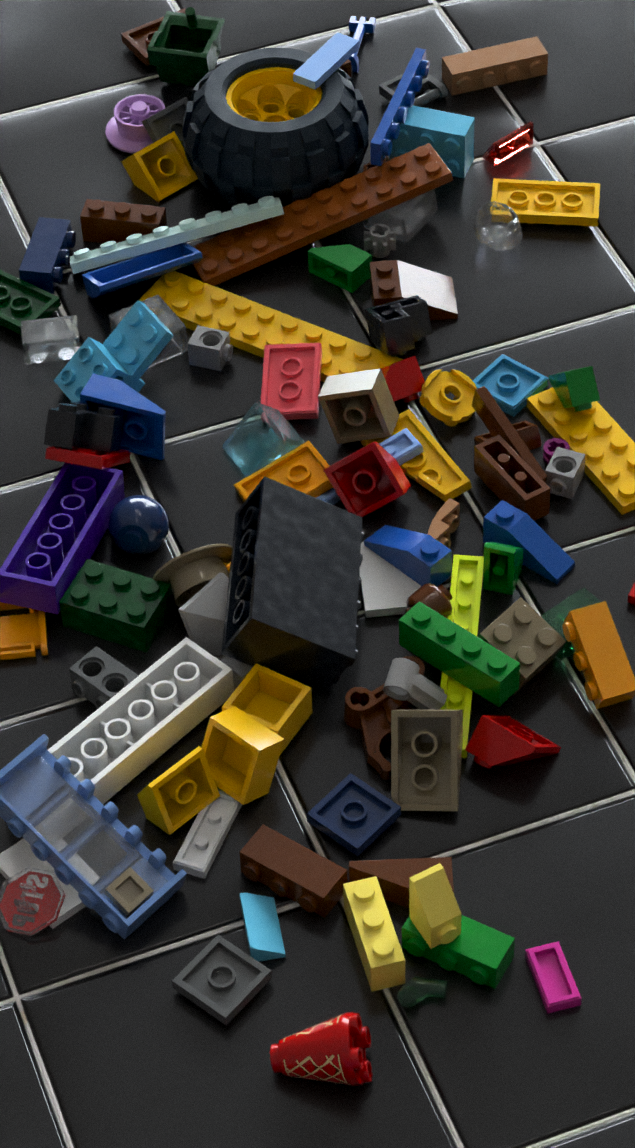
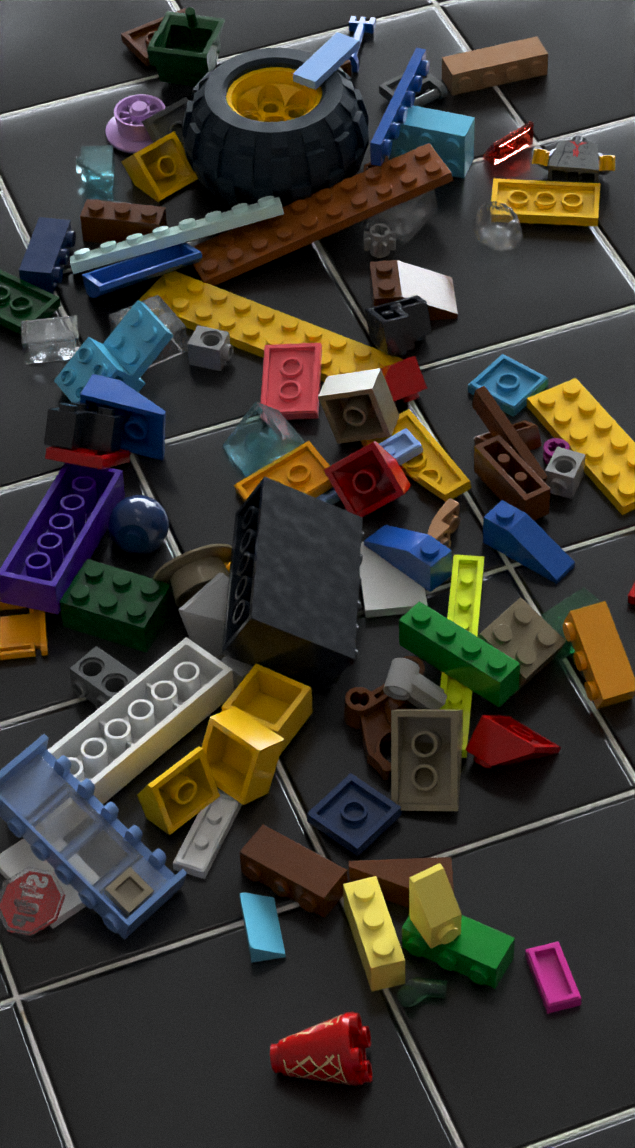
(97, 169): none -> clear light blue slope
(222, 979): dark grey plate -> none
(340, 265): green slope -> none
(432, 596): reddish brown head -> none
(443, 408): yellow plate -> none
(501, 567): green slope -> none
(574, 161): none -> dark grey torso
(576, 388): green slope -> none

